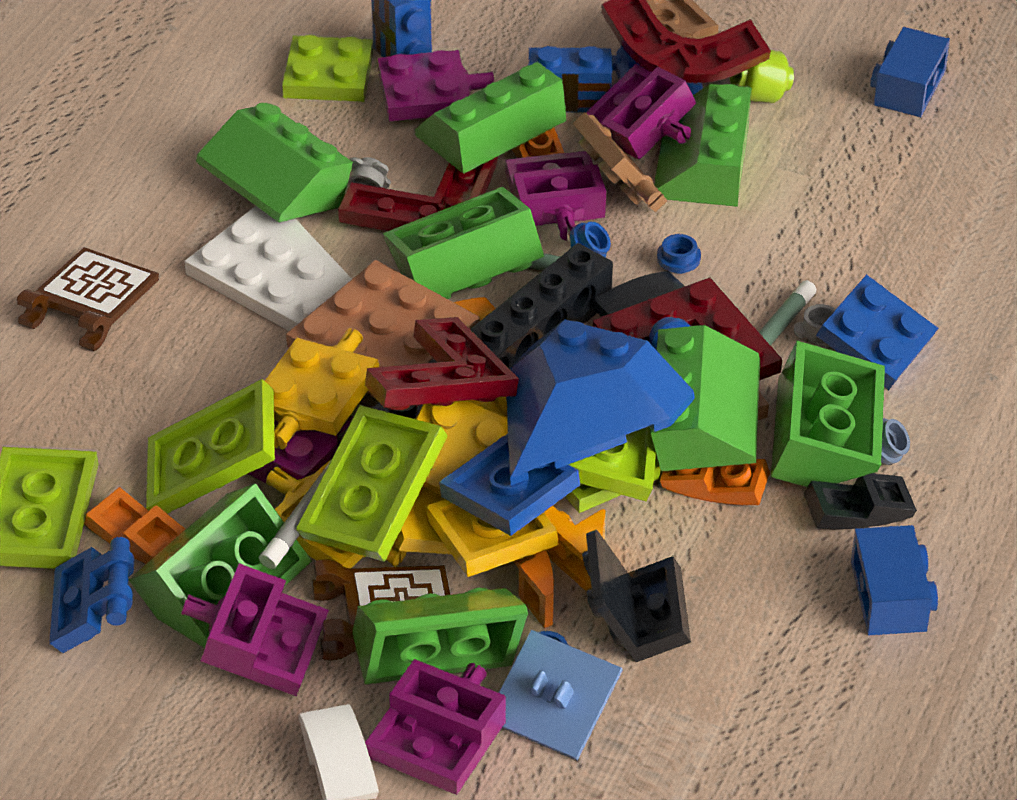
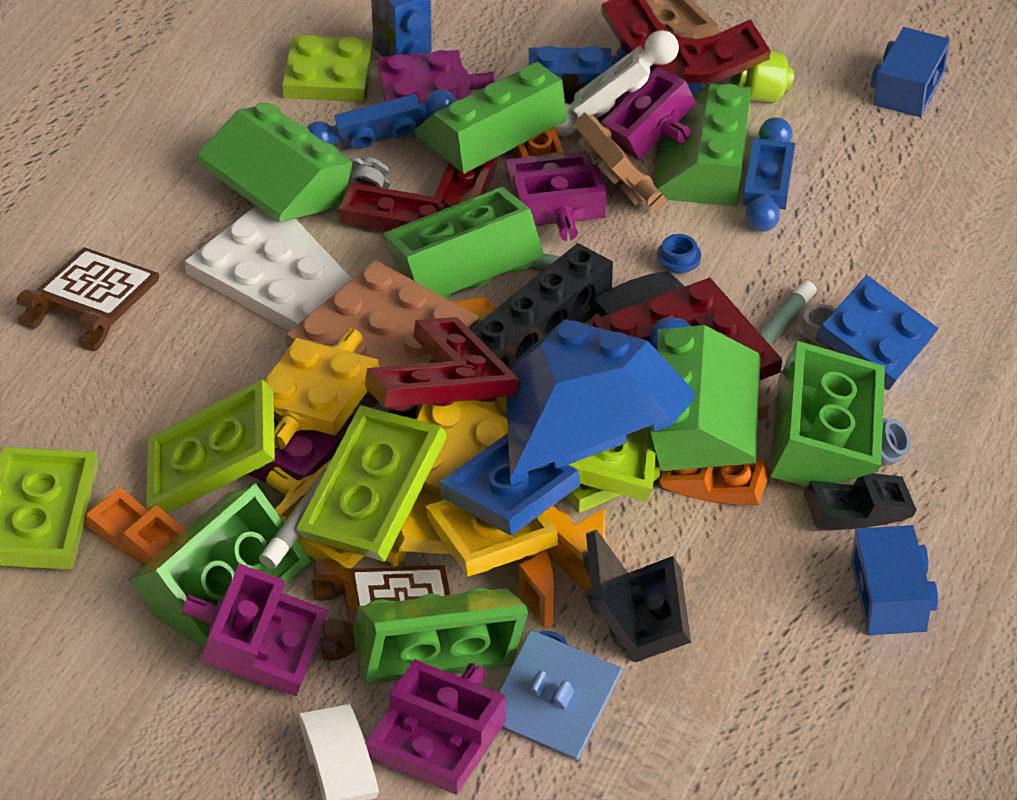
(82, 599): blue plate -> none
(381, 121): none -> blue plate
(591, 236): blue plate -> none
(625, 75): none -> white plate
(769, 174): none -> blue plate

